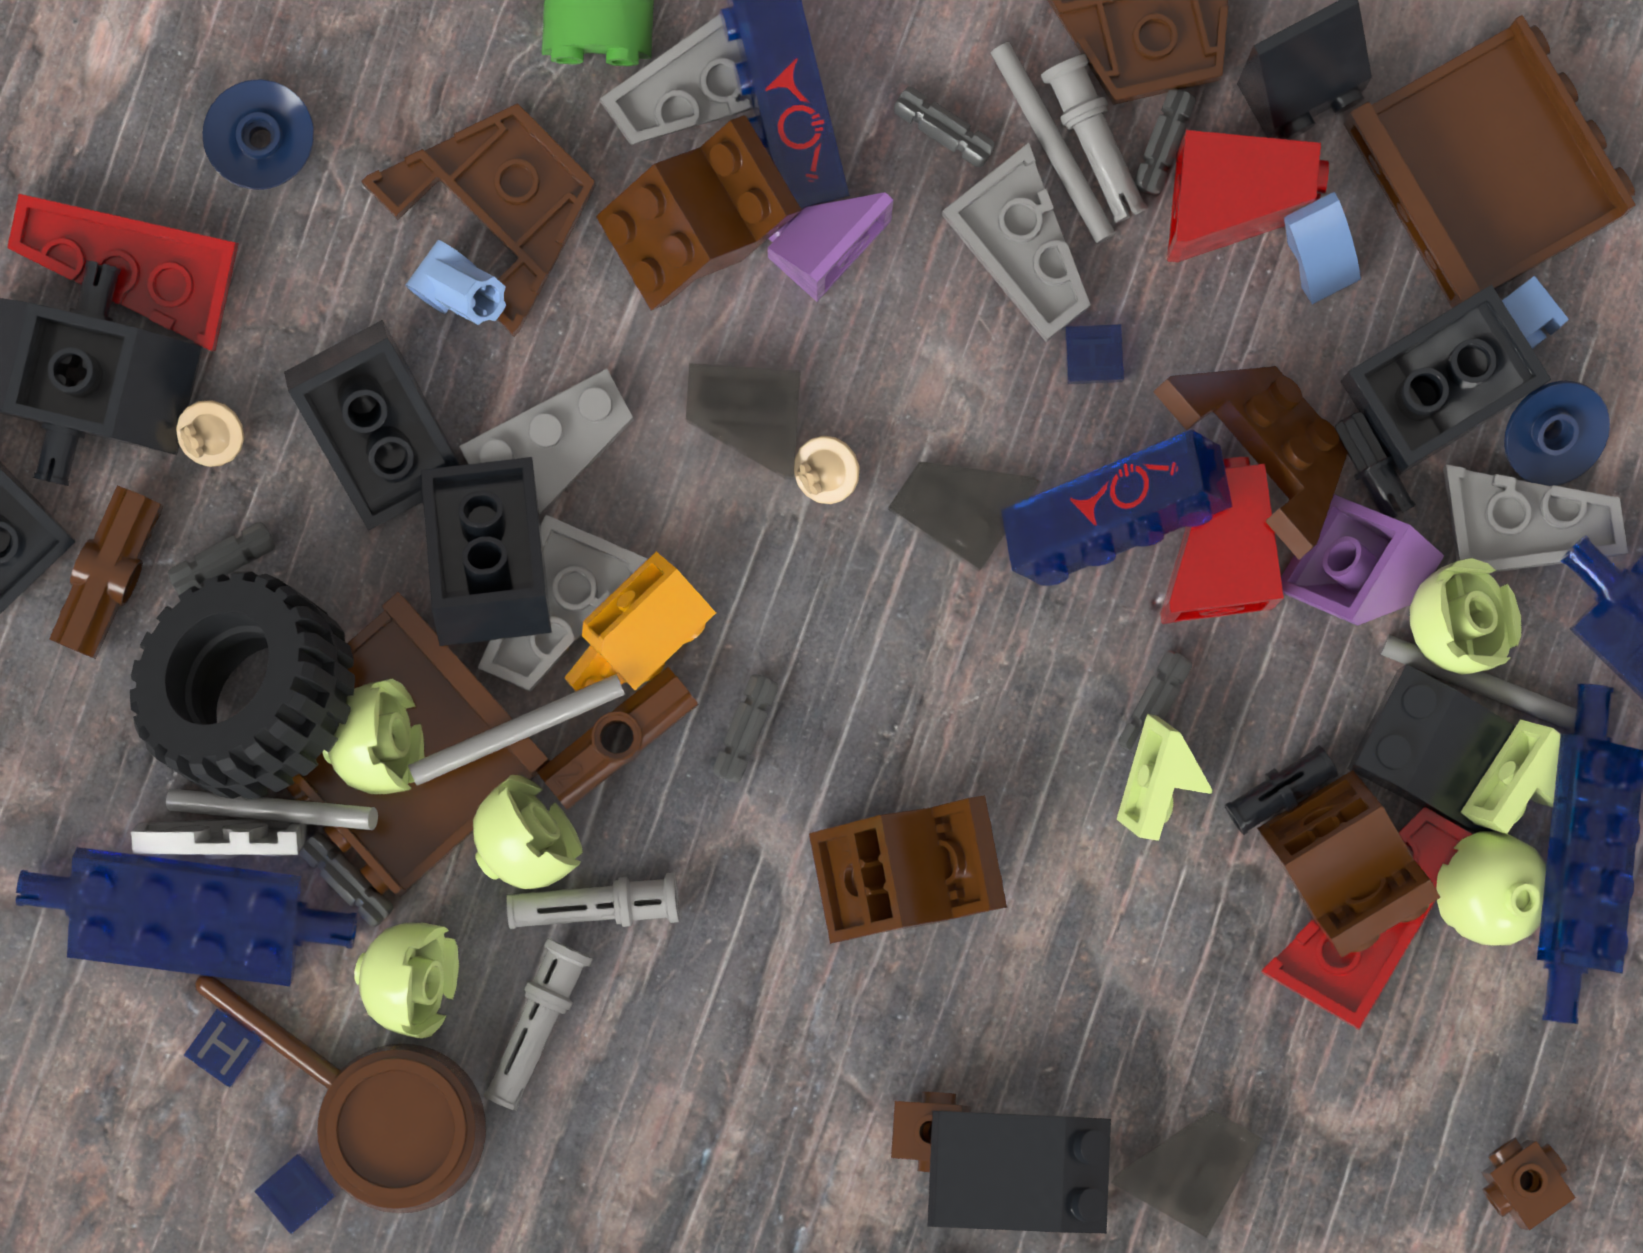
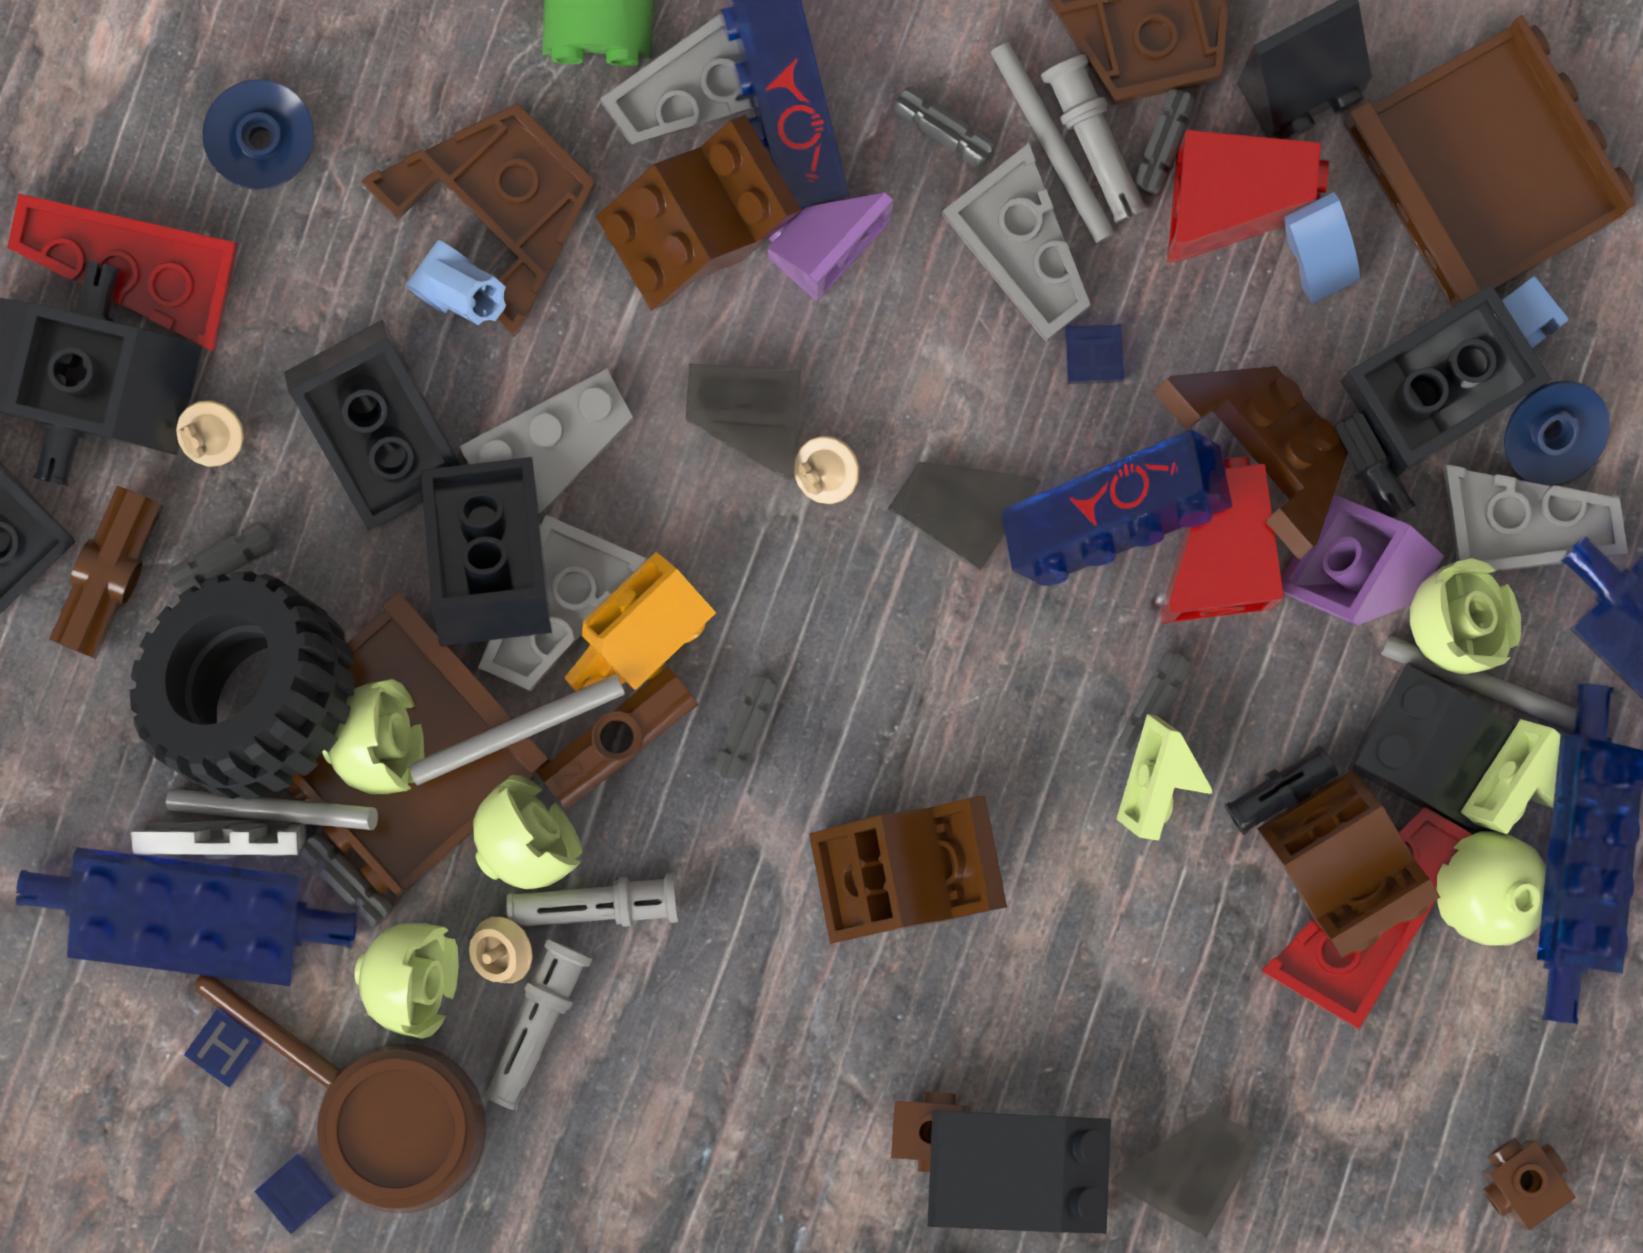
(500, 950): none -> tan hat

